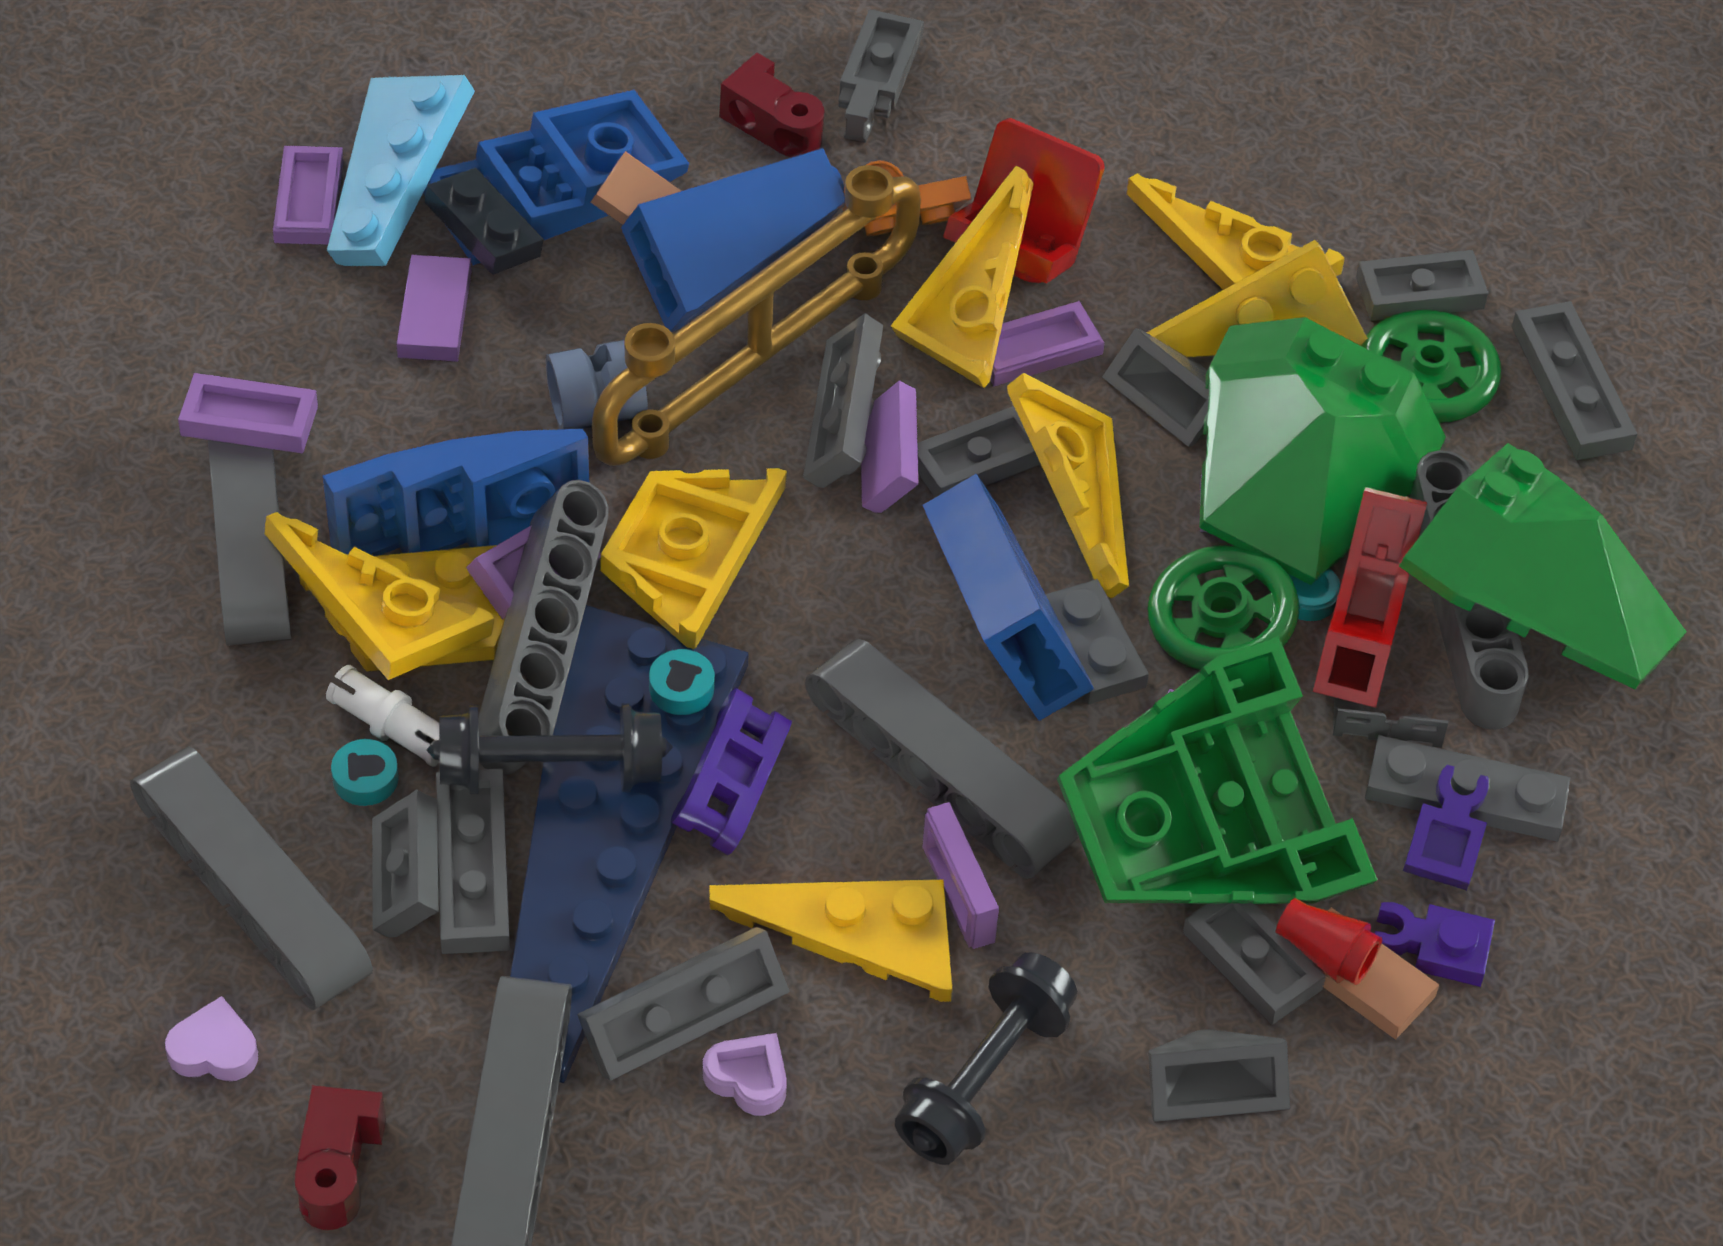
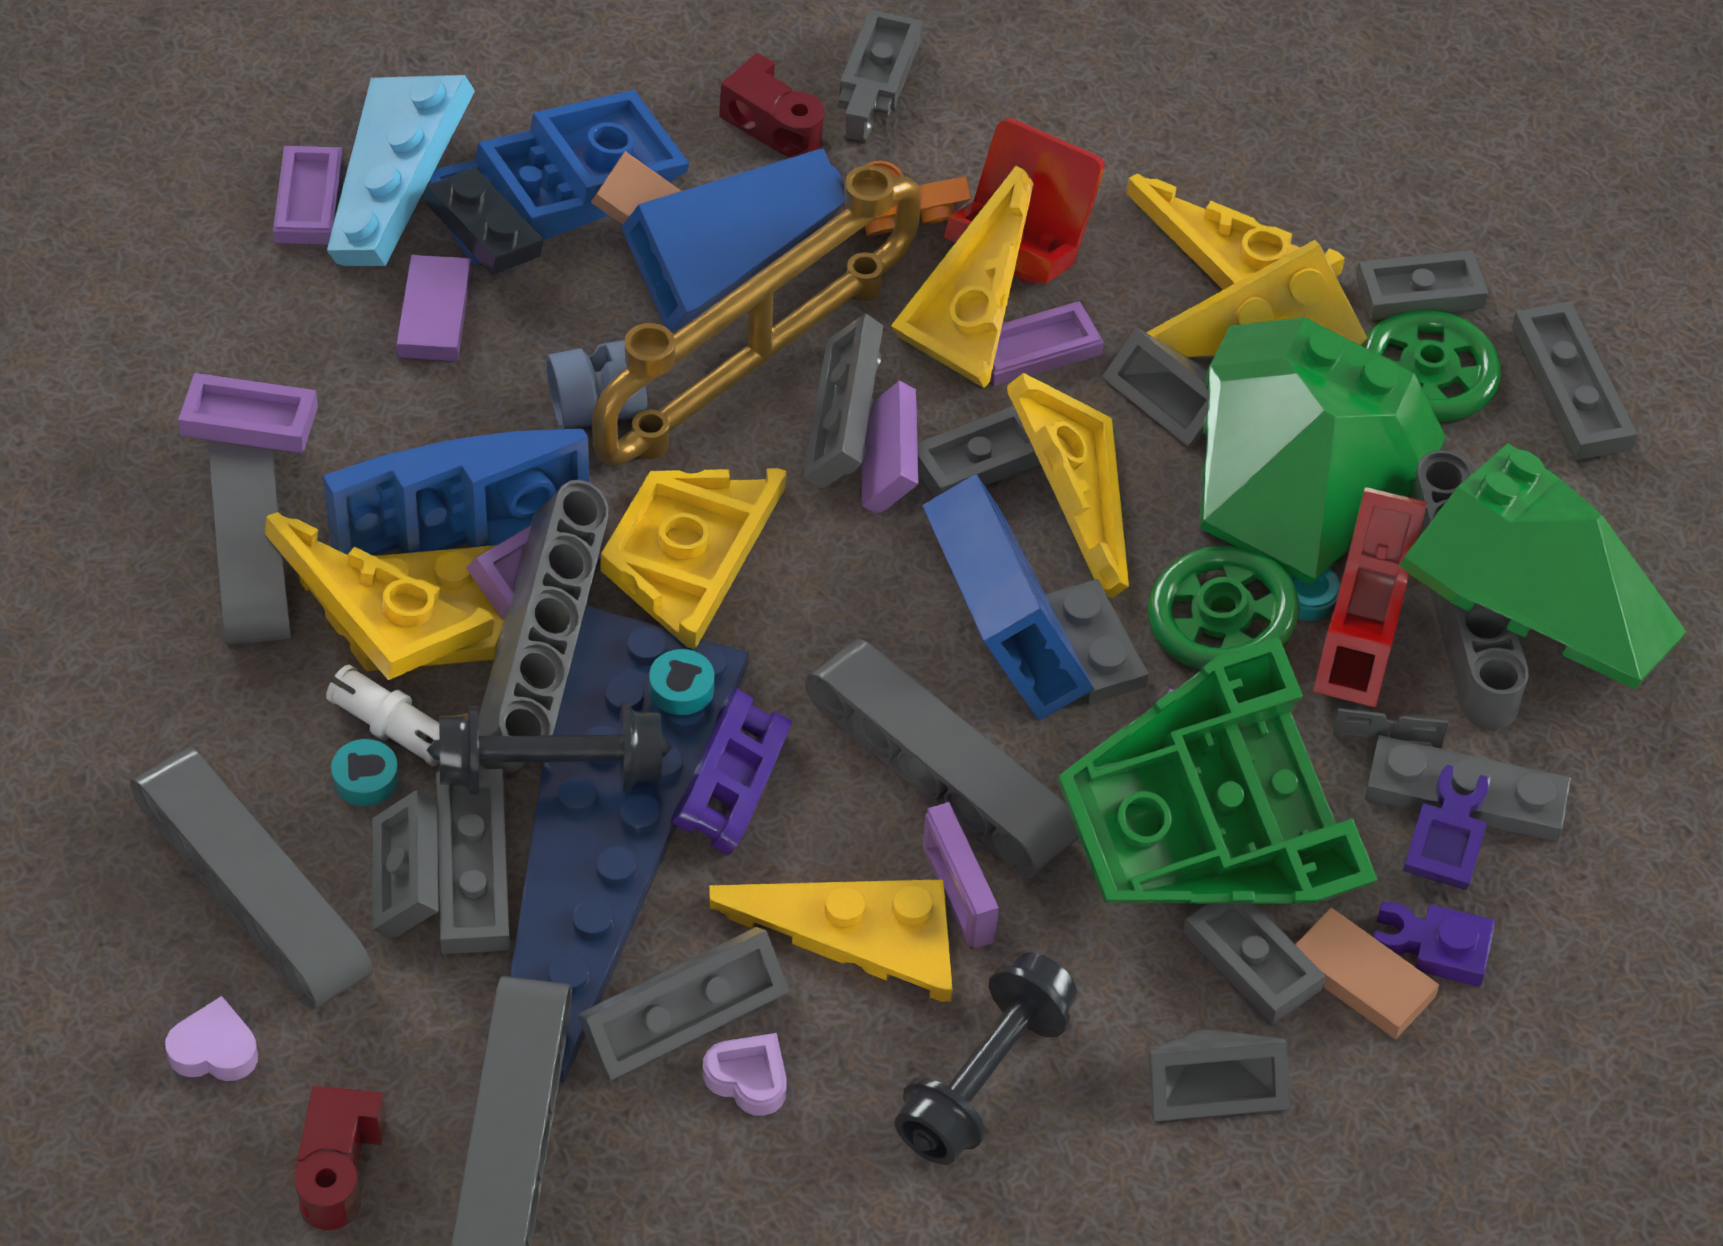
(1330, 940): red cone -> none

